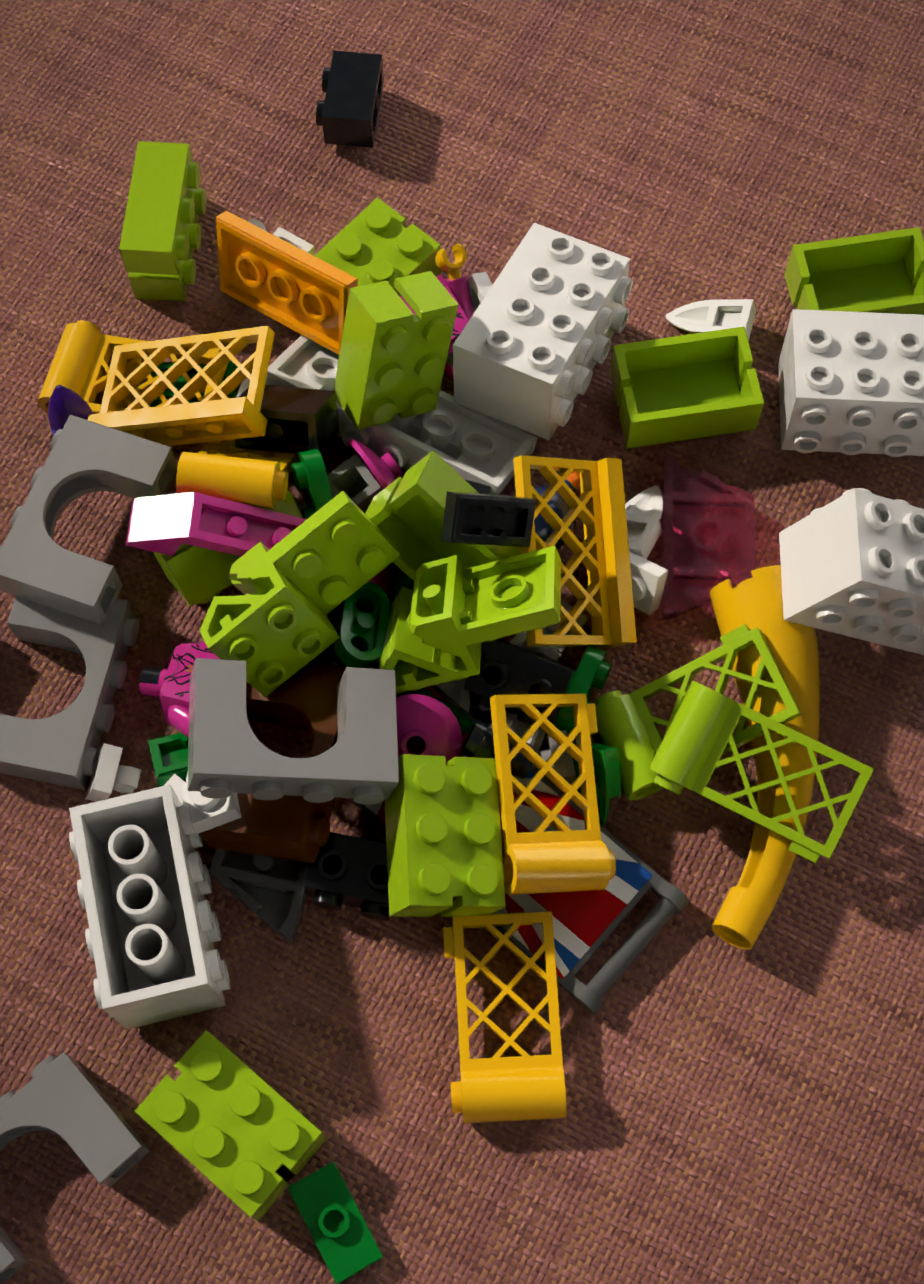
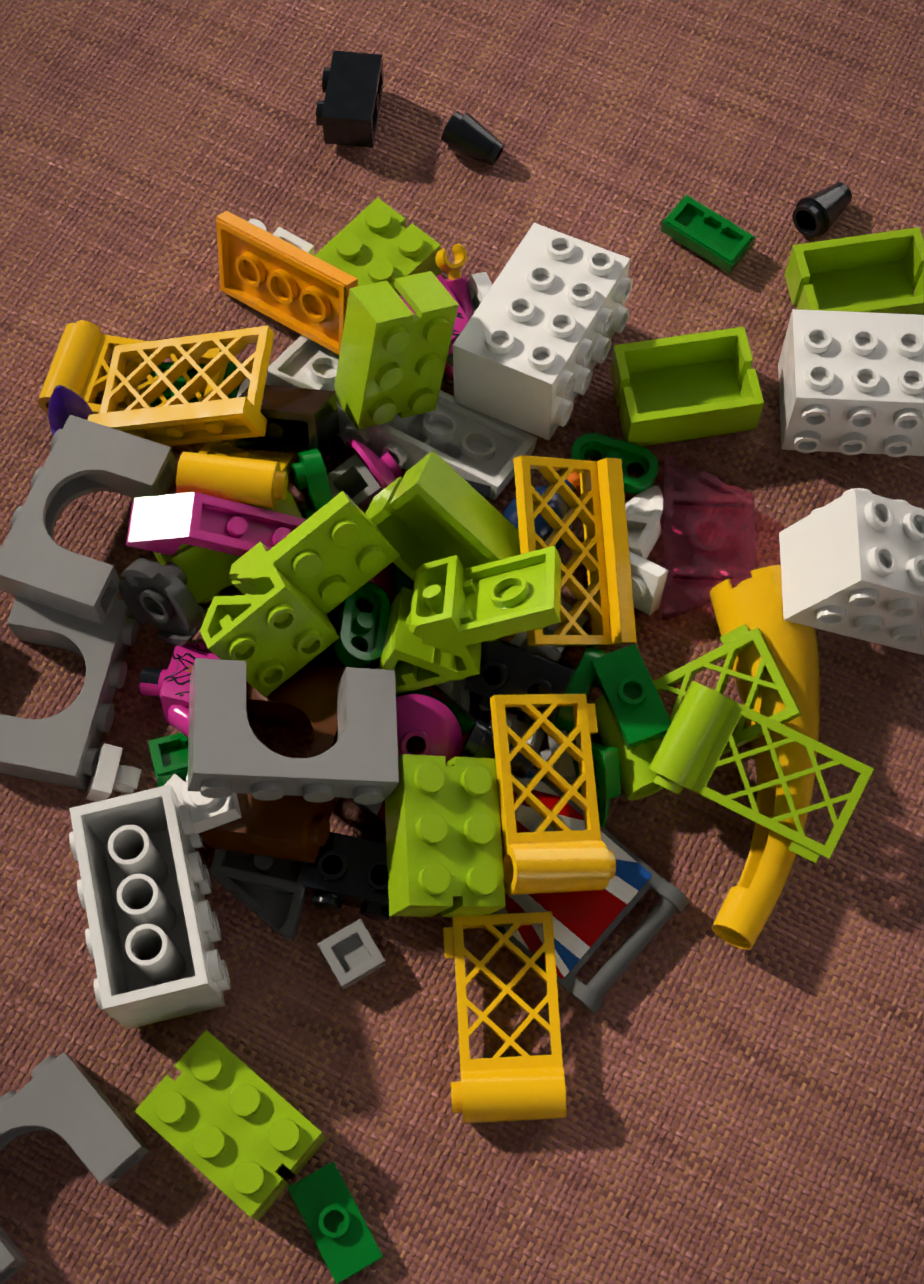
(160, 596): none -> dark grey plate
(162, 221): lime piece -> none
(351, 954): none -> light grey plate
(471, 139): none -> black cone
(488, 519): black plate -> none
(631, 696): none -> green plate
(632, 456): none -> green plate
(707, 233): none -> green plate
(714, 315): white plate -> none
(820, 210): none -> black cone

